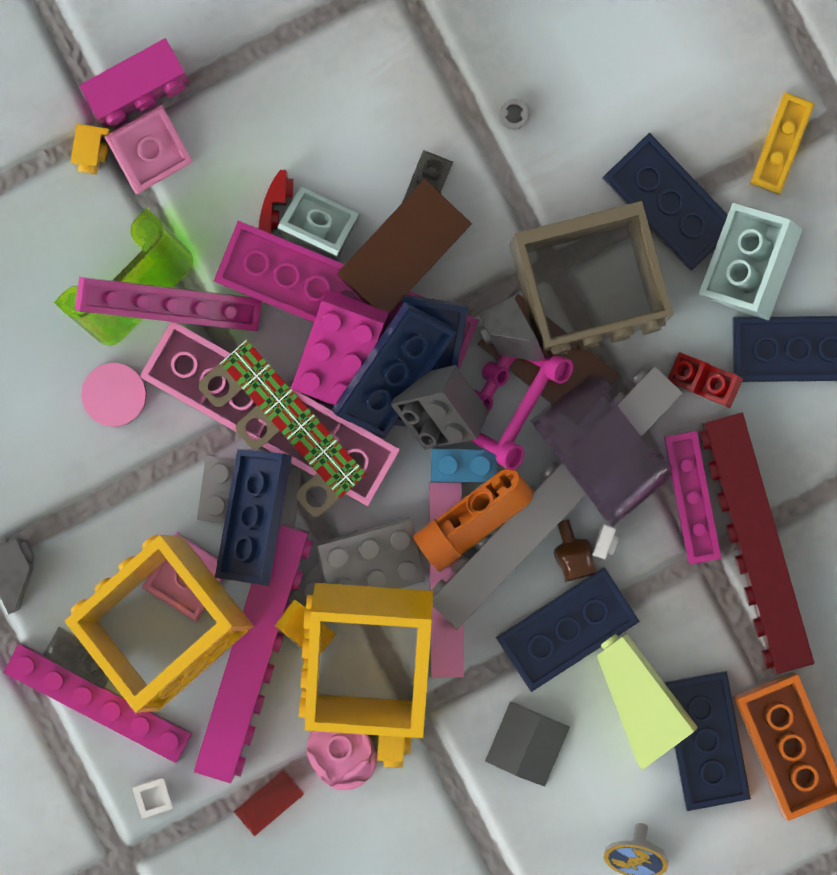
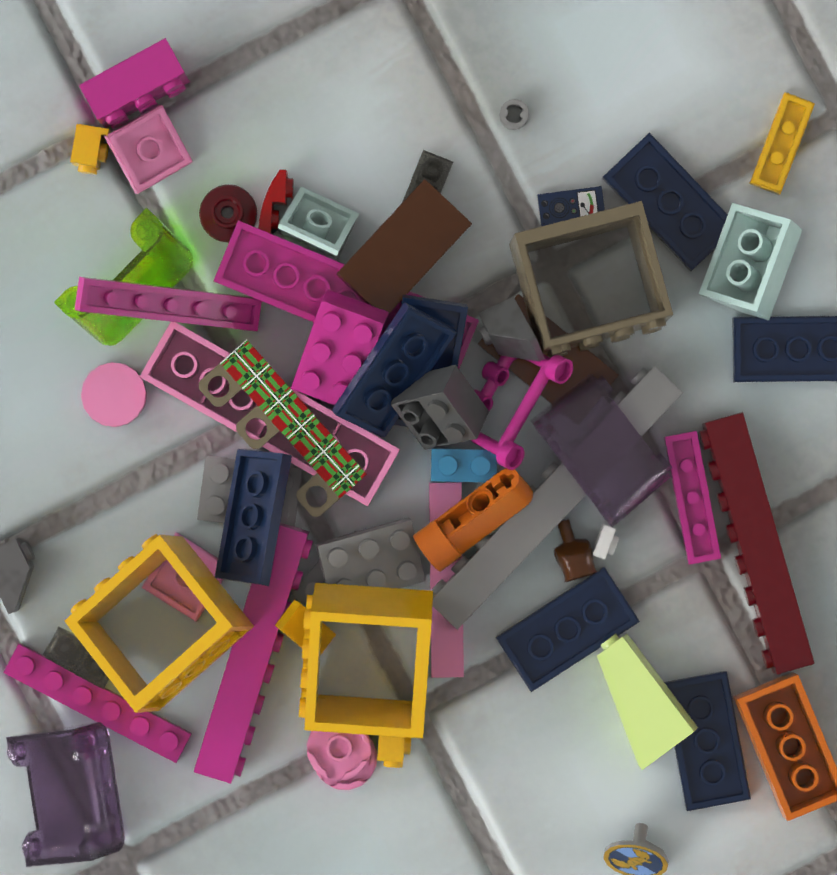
(70, 794): none -> clear purple windscreen
(153, 797): white plate -> none
(220, 198): none -> dark red piece
(269, 802): clear red tile -> none
(527, 744): dark grey slope -> none
(569, 204): none -> tile
(705, 380): red slope -> none

